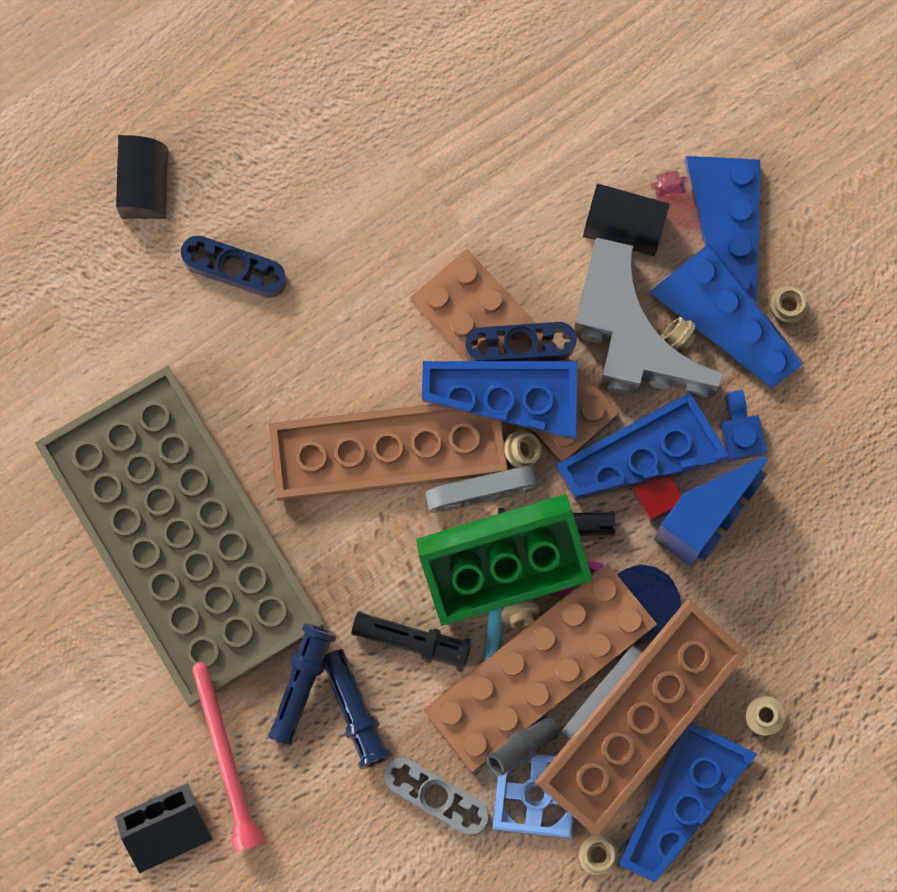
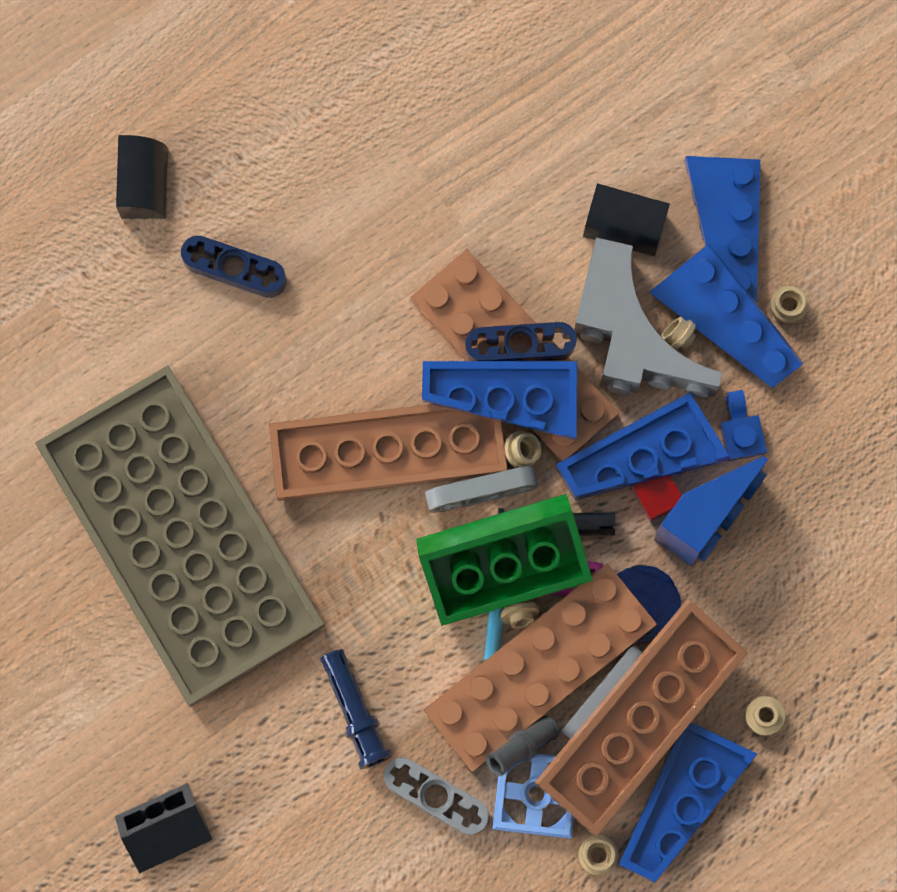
(245, 832): coral piece -> none
(307, 665): dark blue pin -> none
(430, 644): black pin -> none
(669, 184): clear pink plate -> none

